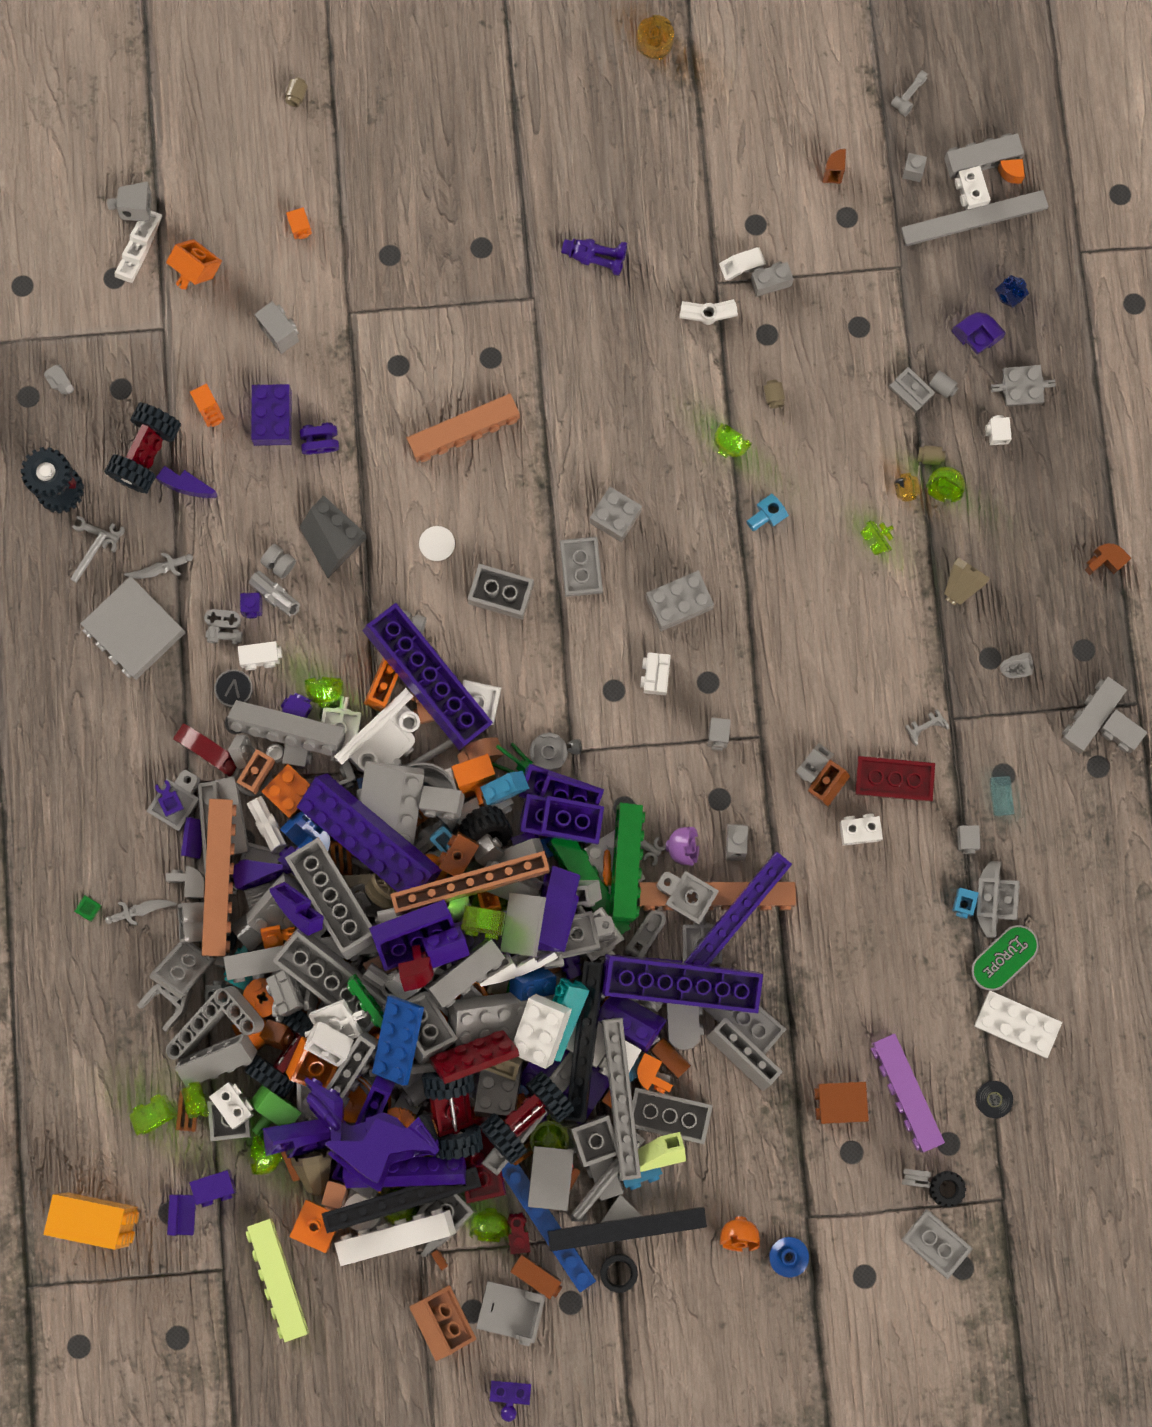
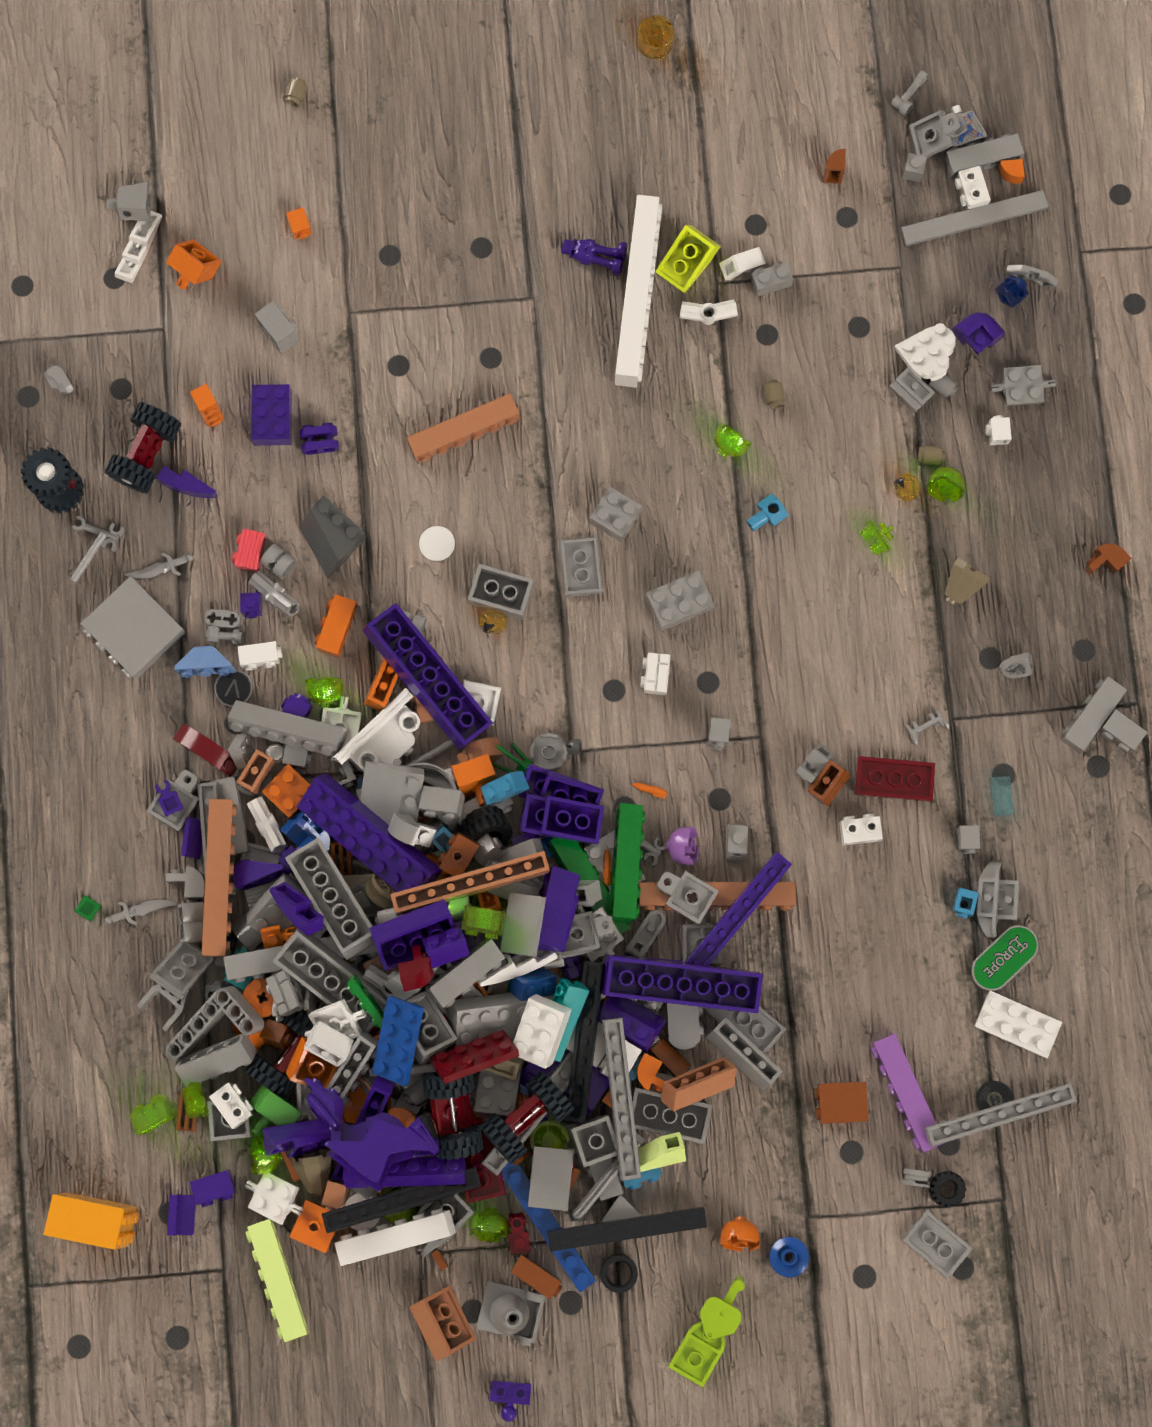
(204, 662): none -> medium blue slope
(249, 550): none -> coral brick
(273, 1198): none -> white plate
(336, 625): none -> orange brick
(409, 831): none -> light grey brick
(493, 621): none -> clear yellow head
(503, 1308): none -> light grey cone
(638, 284): none -> white piece
(655, 791): none -> orange piece
(687, 258): none -> neon yellow slope
(698, 1084): none -> nougat brick
(702, 1350): none -> lime plate
(928, 352): none -> white plate
(943, 128): none -> light grey plate
(974, 131): none -> torso
(1000, 1114): none -> light grey tile
(1039, 276): none -> light grey tile

